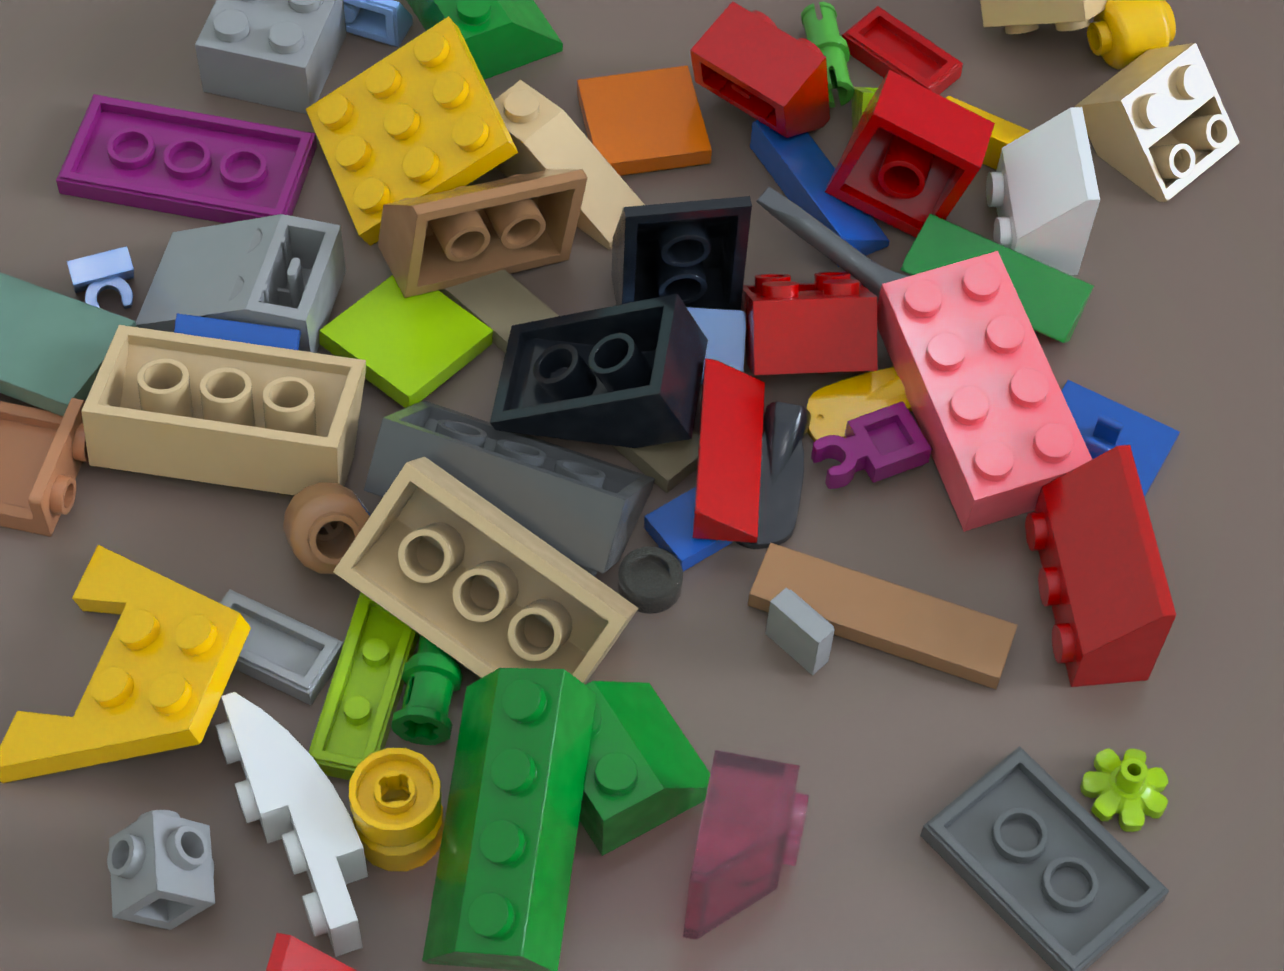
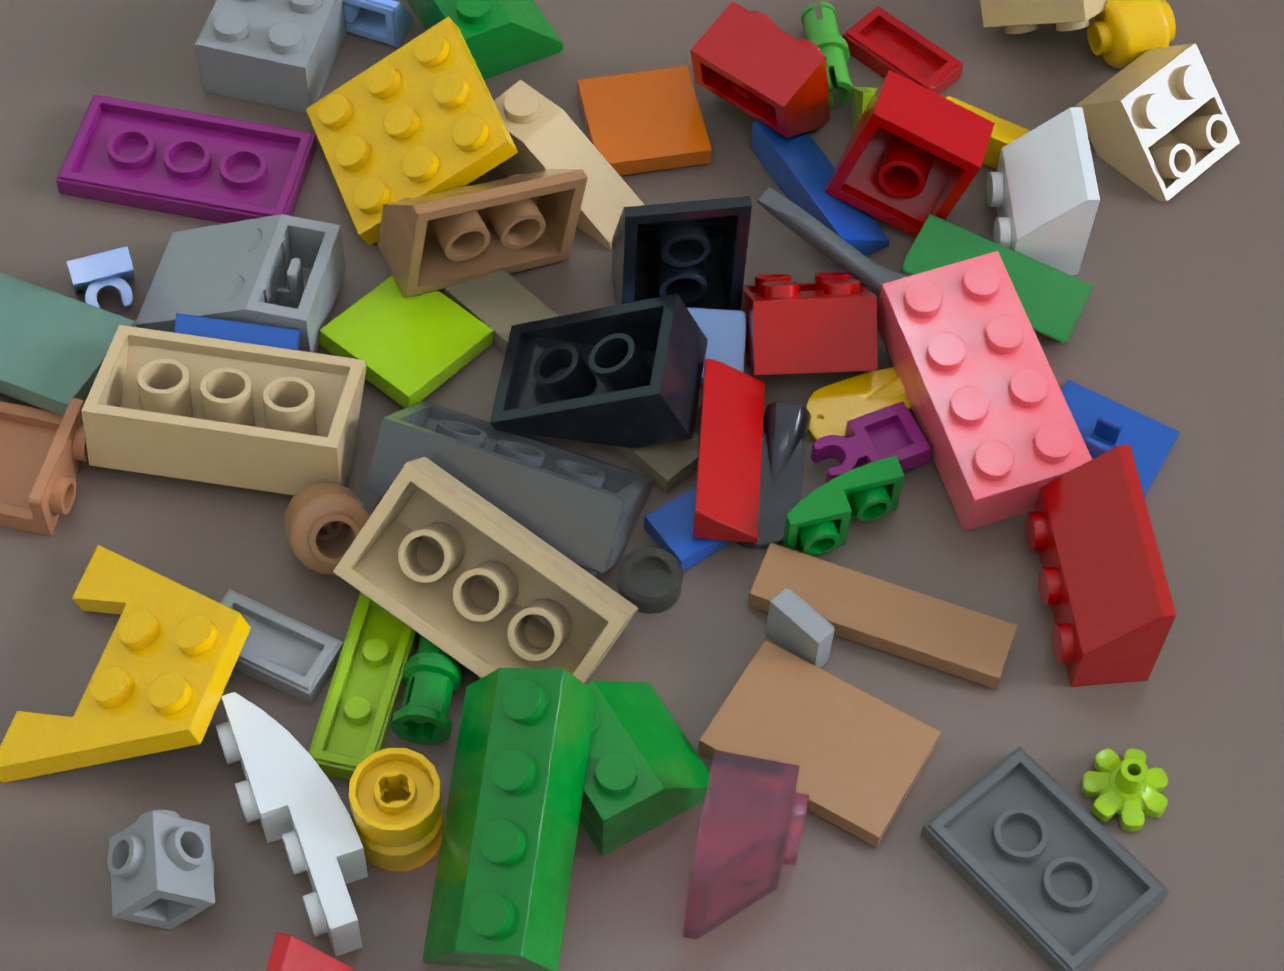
(824, 516): none -> green slope
(850, 746): none -> medium nougat tile

